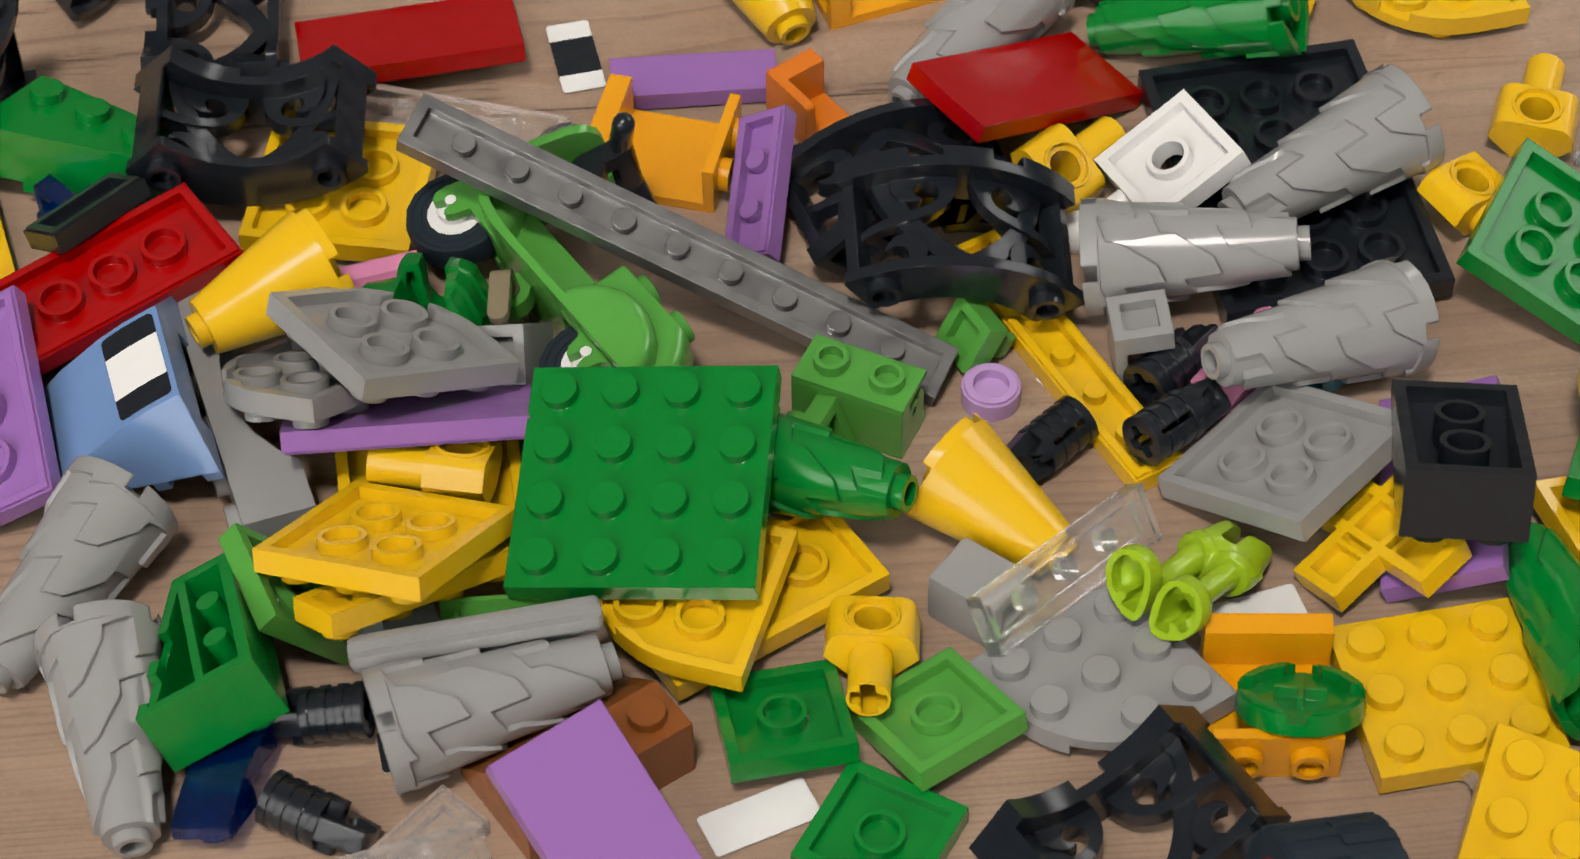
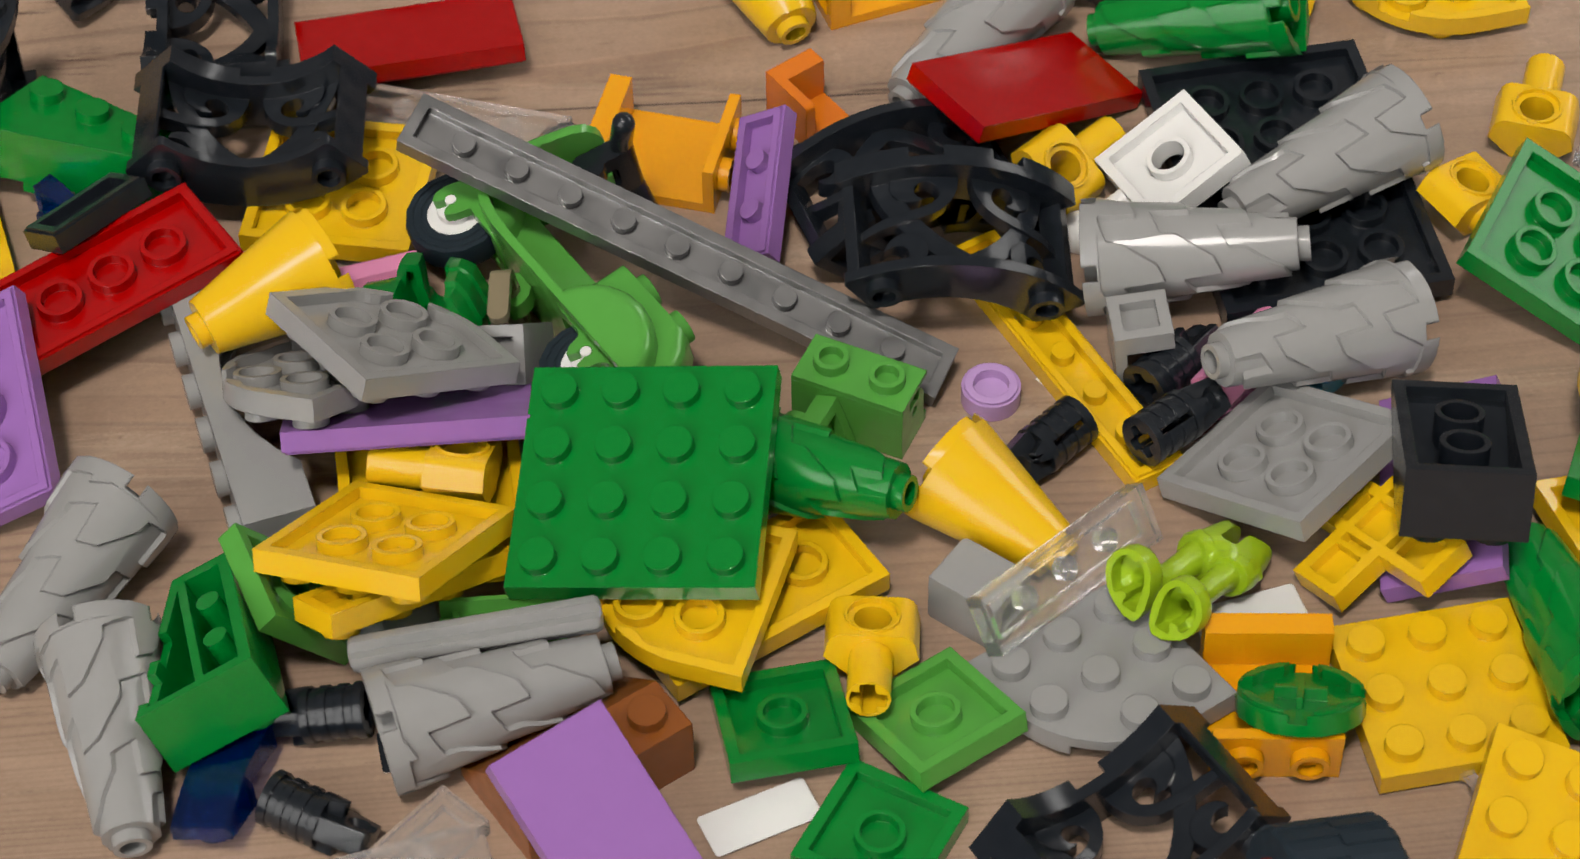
(134, 404): medium blue wedge -> none
(575, 56): sticker -> none
(696, 77): medium lavender tile -> none
(975, 332): bright green tile -> none

